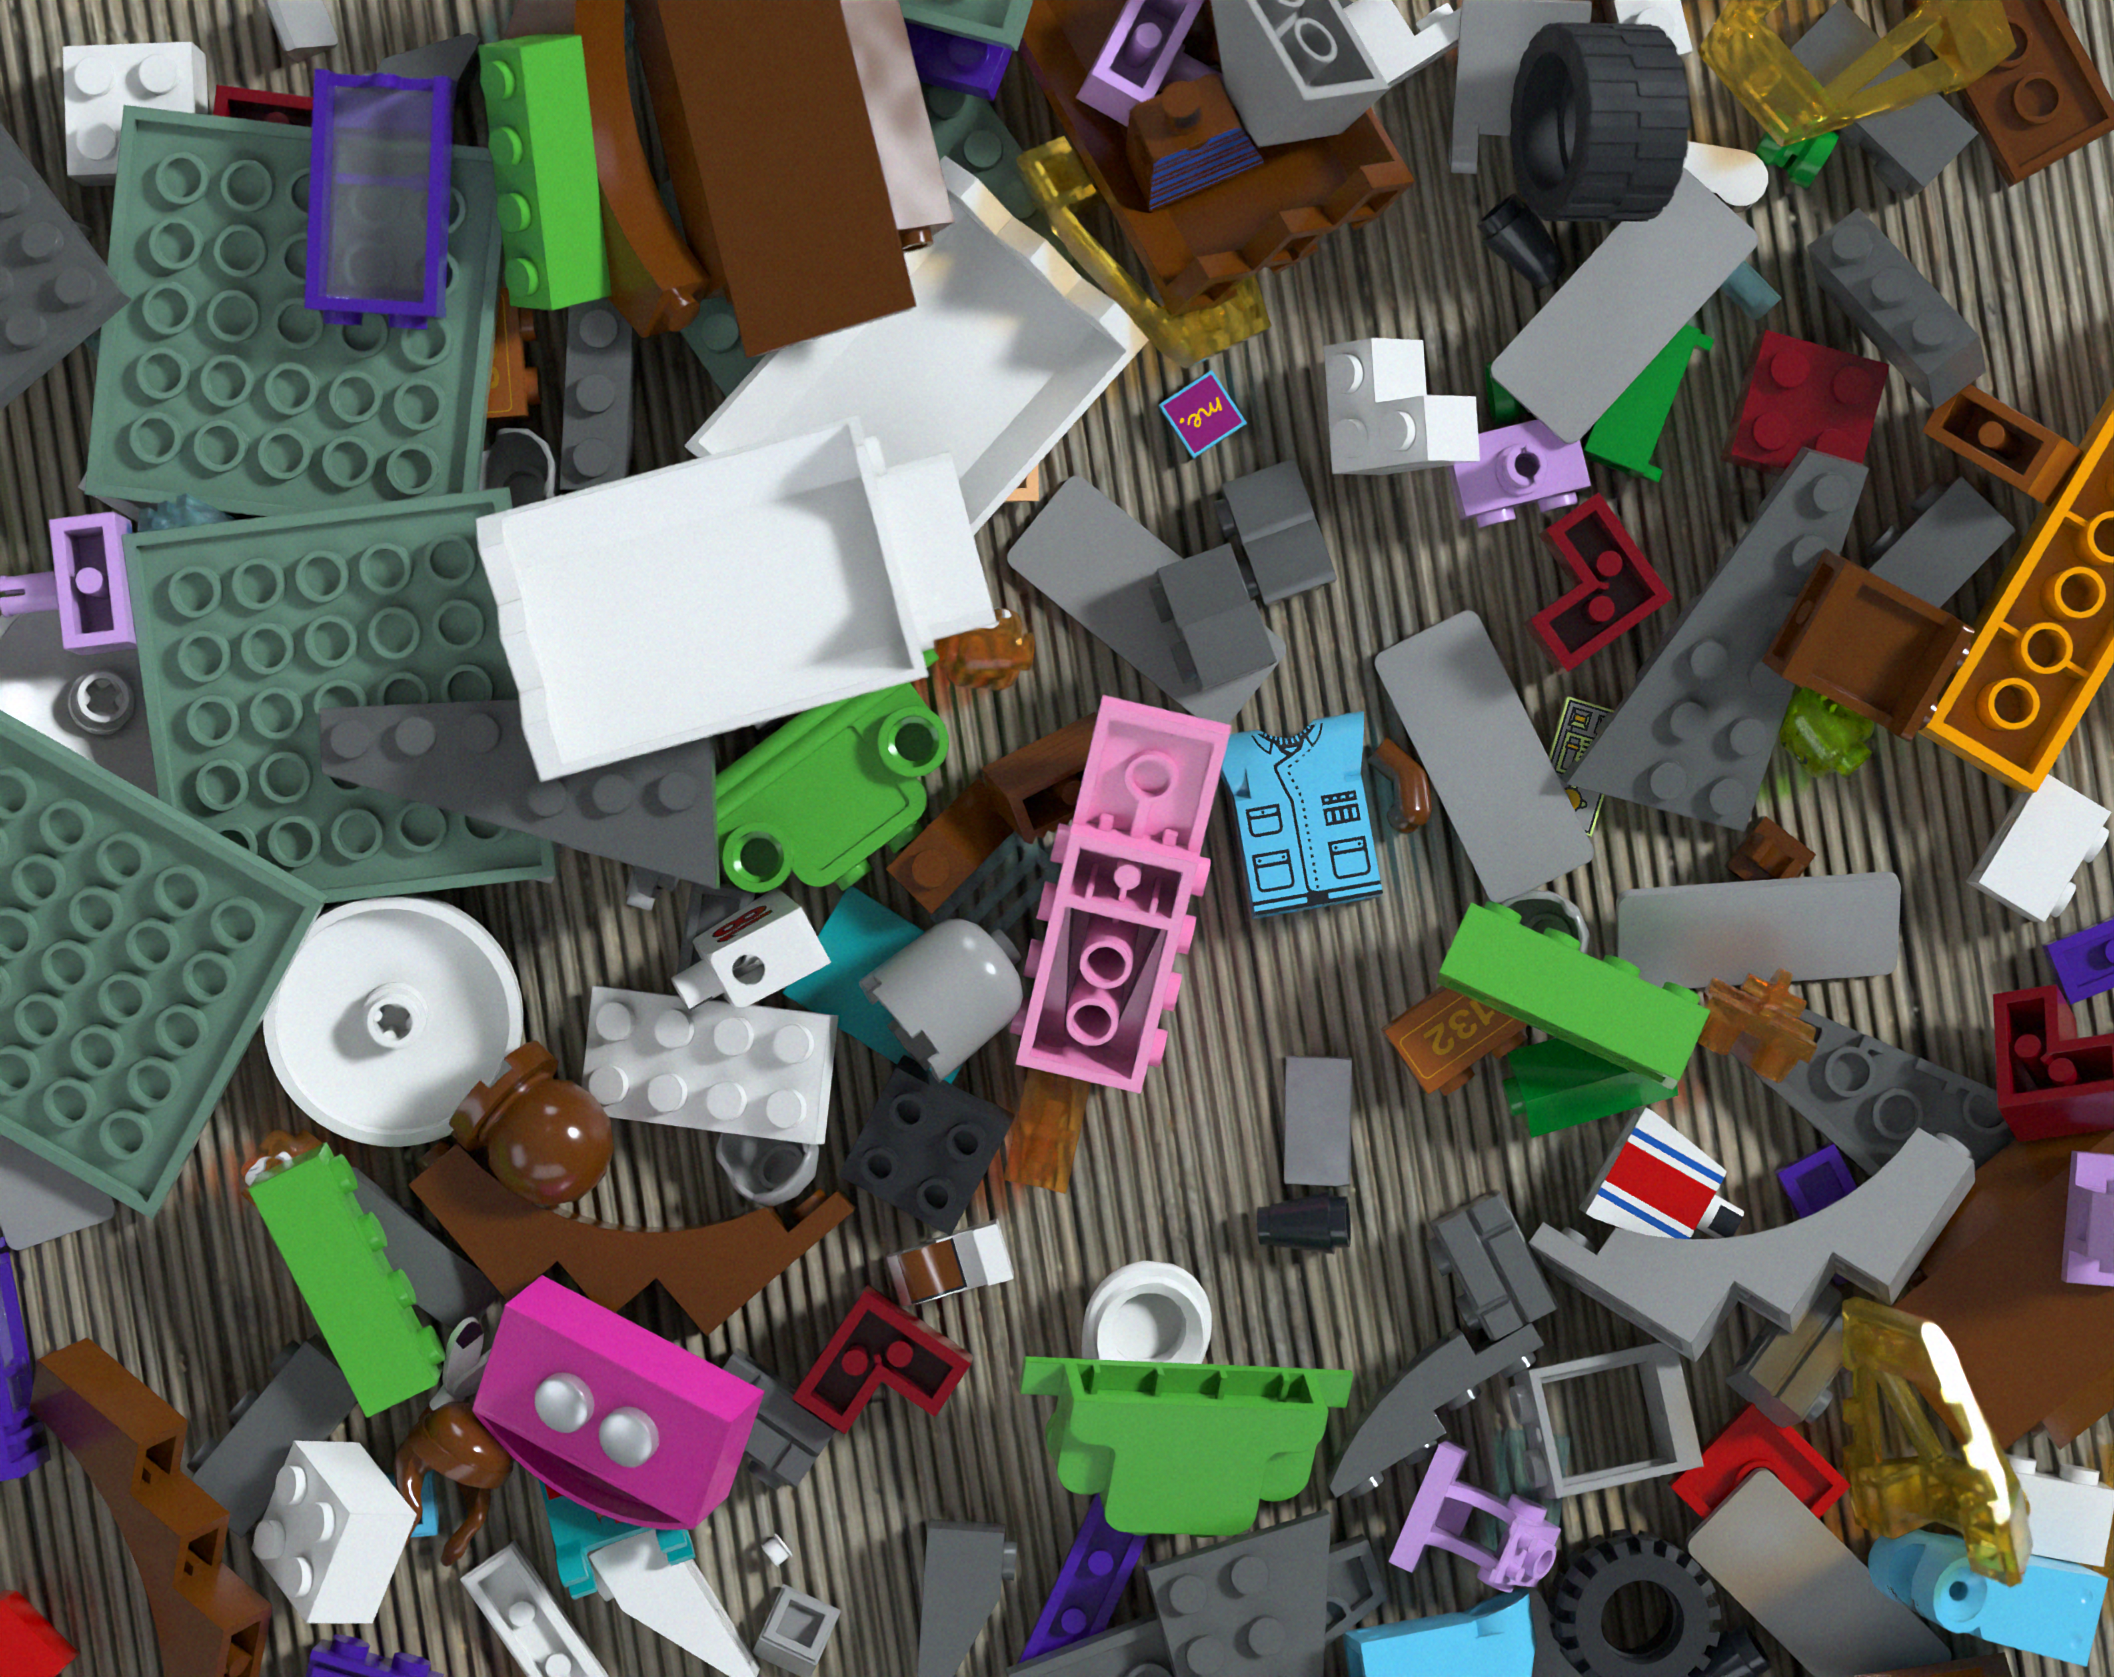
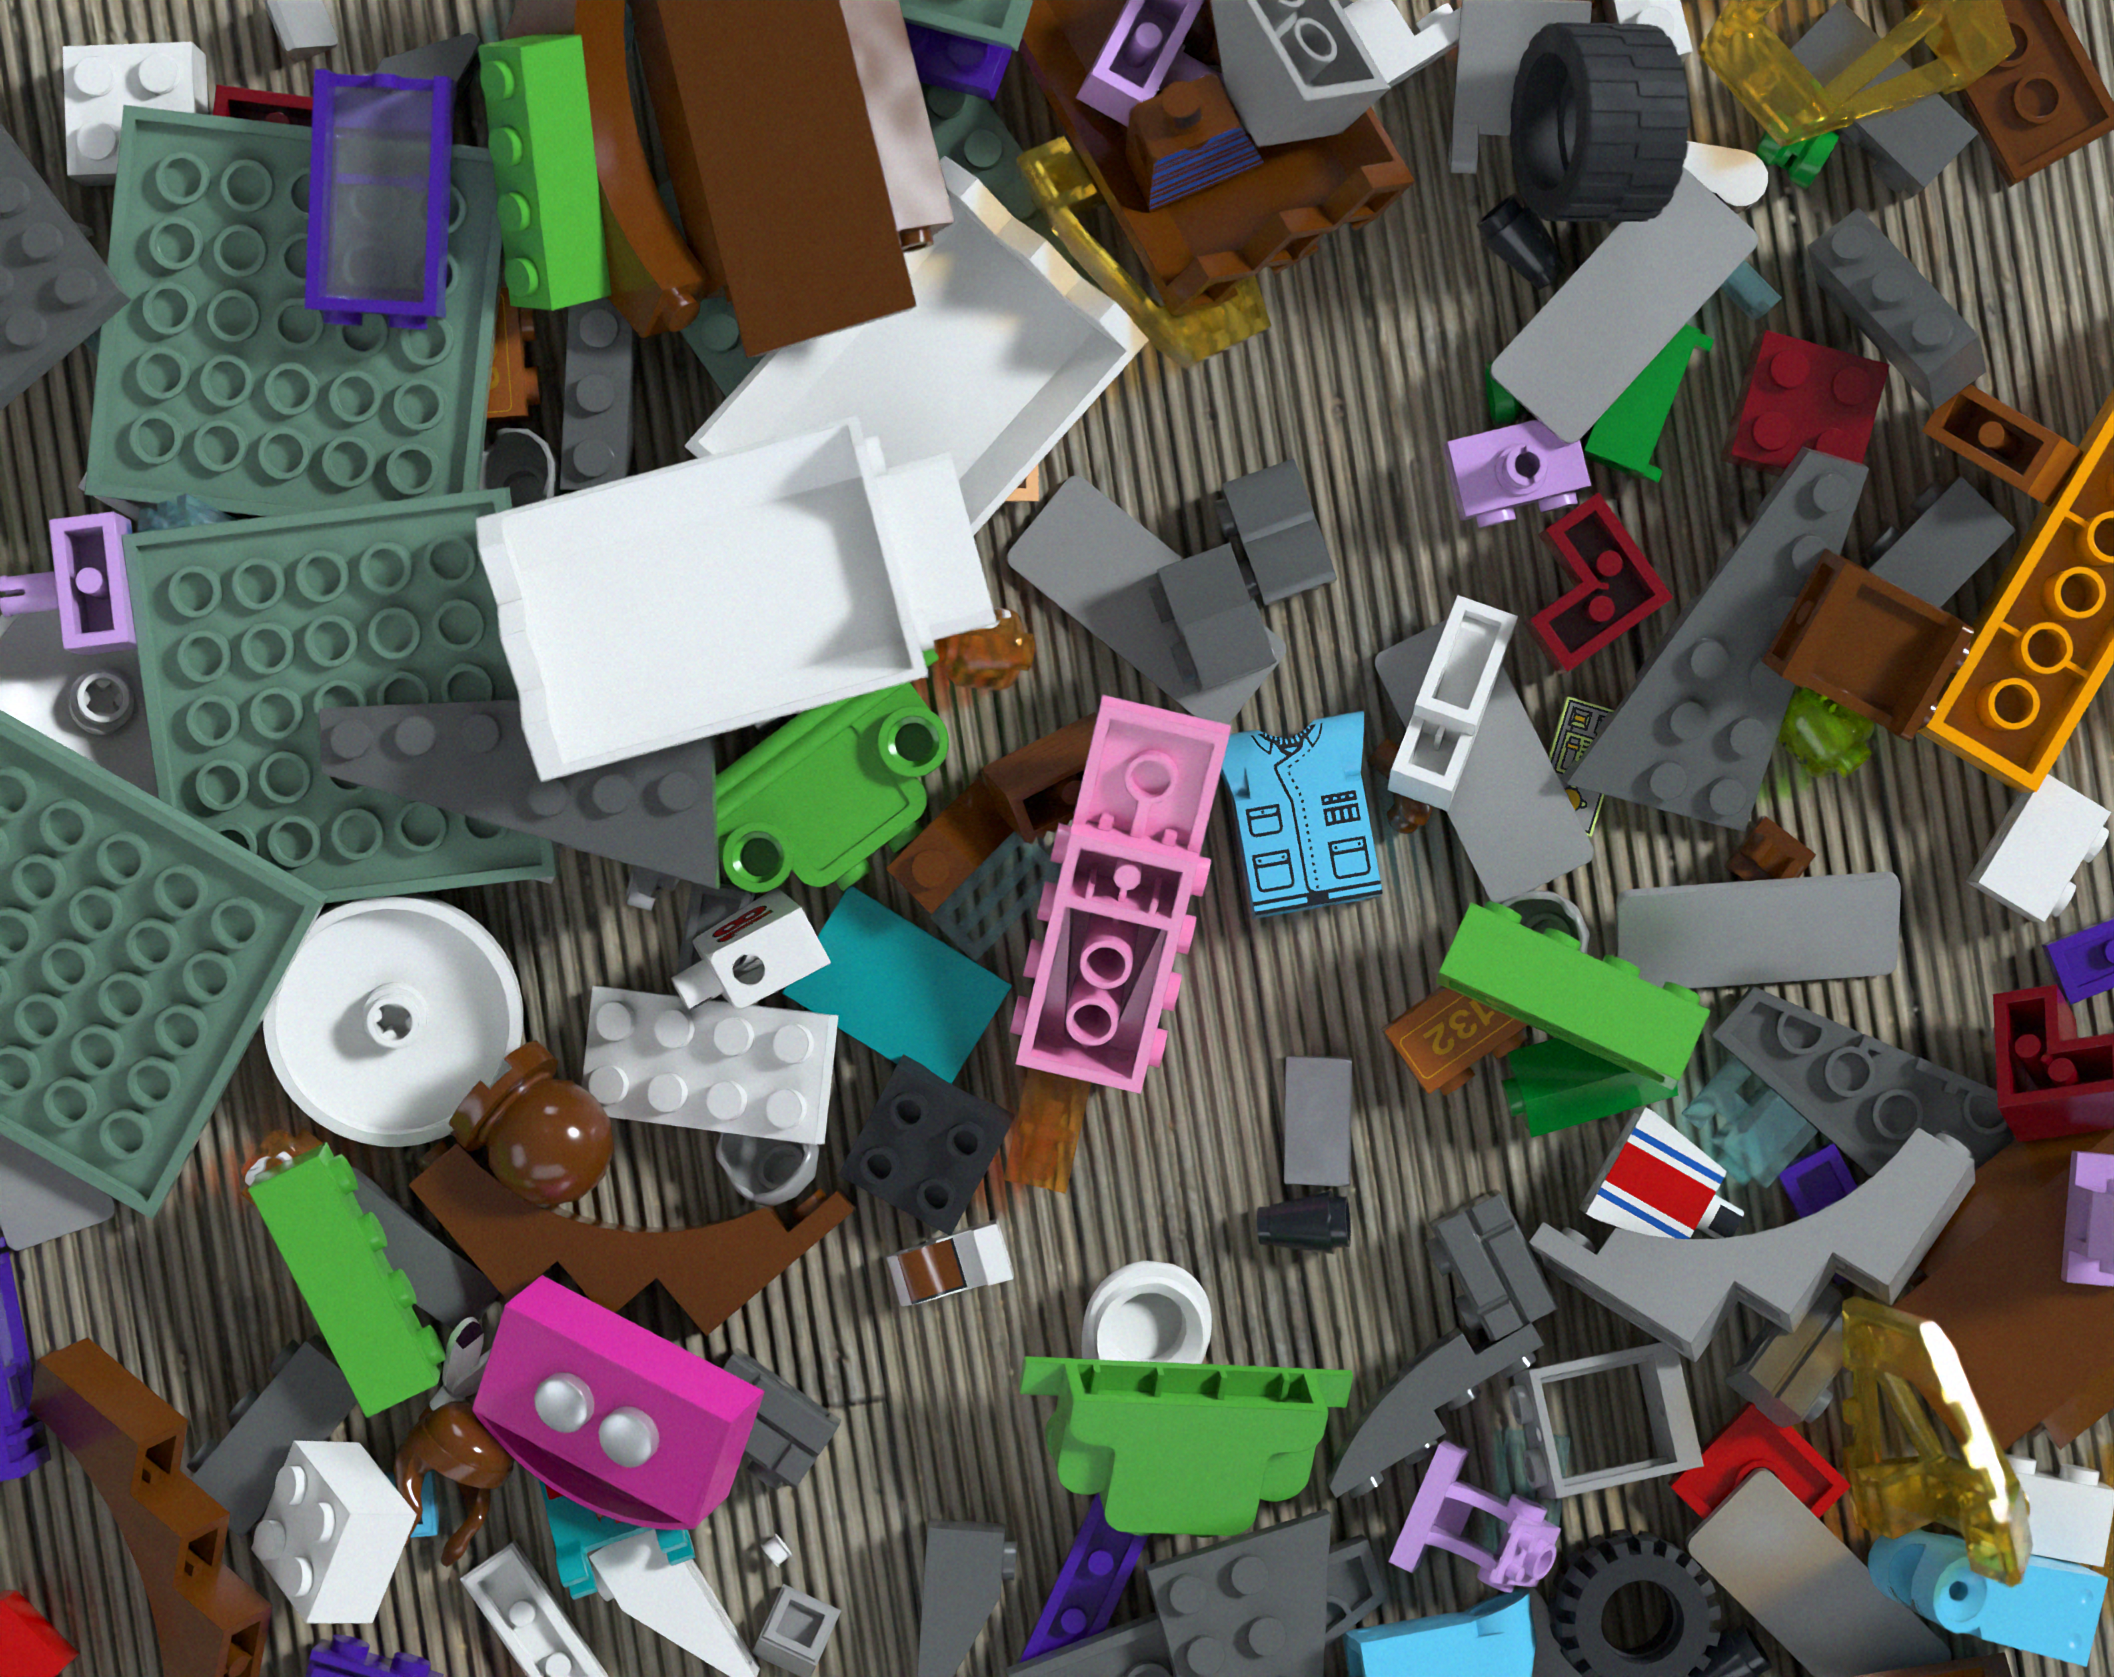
(877, 1345): dark red brick -> none
(948, 992): light grey cylinder -> none
(1202, 414): magenta tile -> none
(1383, 414): white brick -> none
(1452, 703): none -> white slope
(1759, 1132): none -> clear light blue brick
(1781, 1035): clear orange hips -> none

